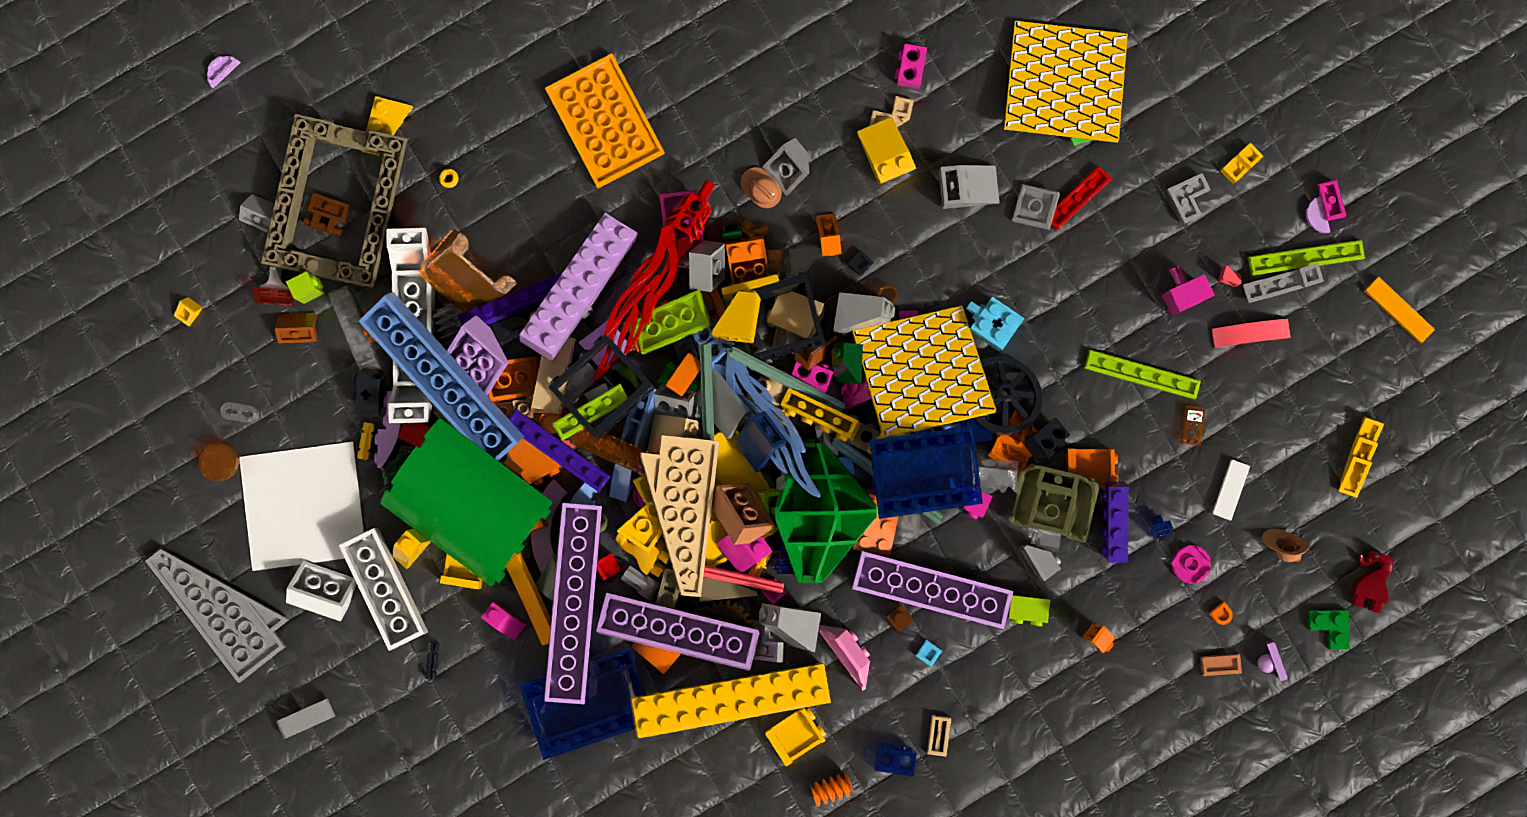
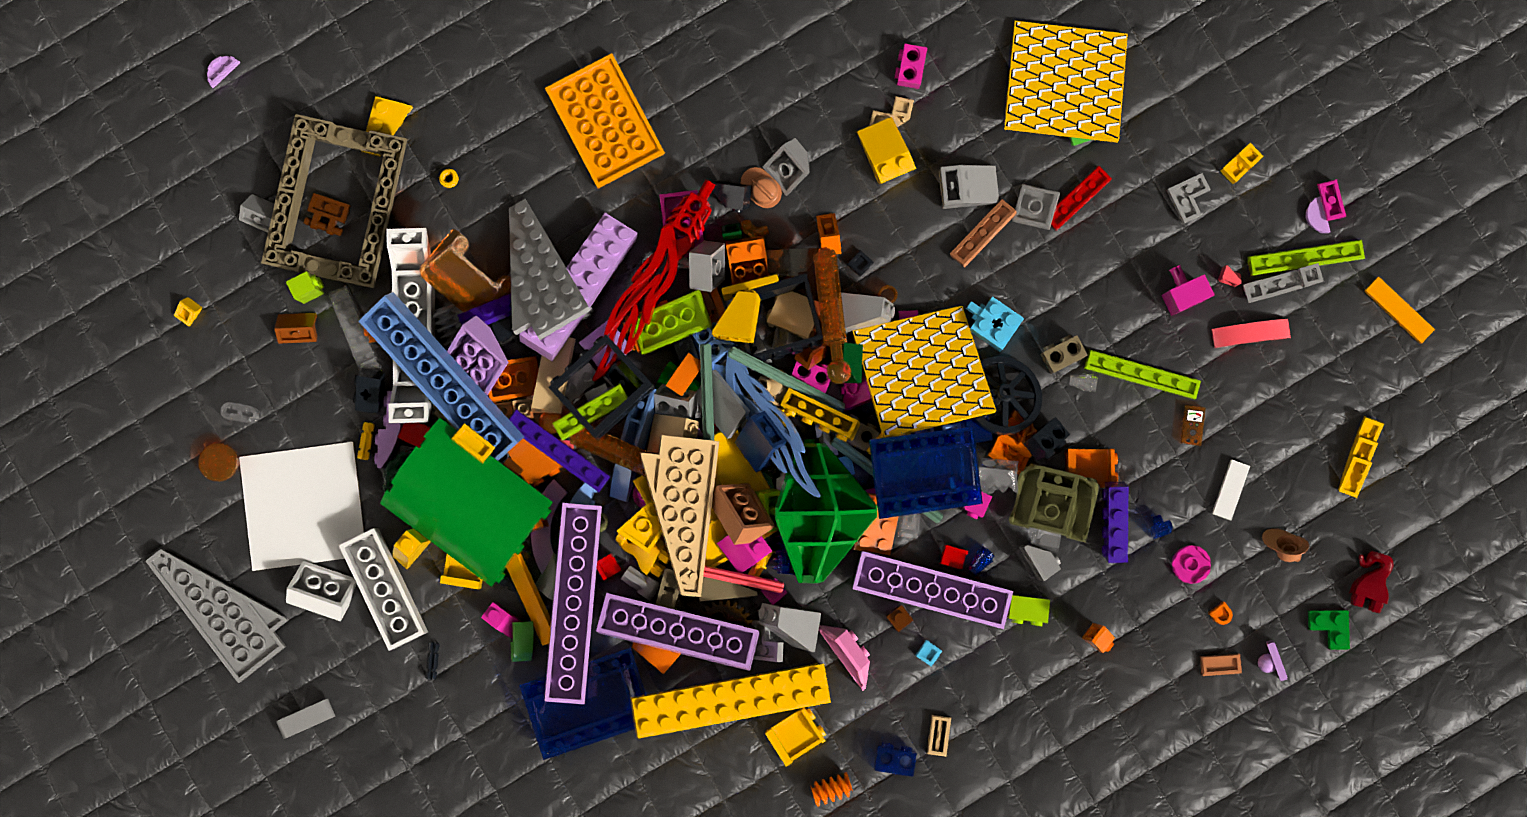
(273, 291): clear red piece -> none
(473, 443): none -> yellow tile
(522, 641): none -> bright green slope
(540, 283): none -> light grey wing
(733, 195): none -> black slope
(831, 312): none -> clear orange gear
(953, 557): none -> red panel
(981, 560): none -> clear blue cone
(983, 233): none -> nougat plate
(1065, 357): none -> dark tan brick
(1084, 381): none -> clear cone

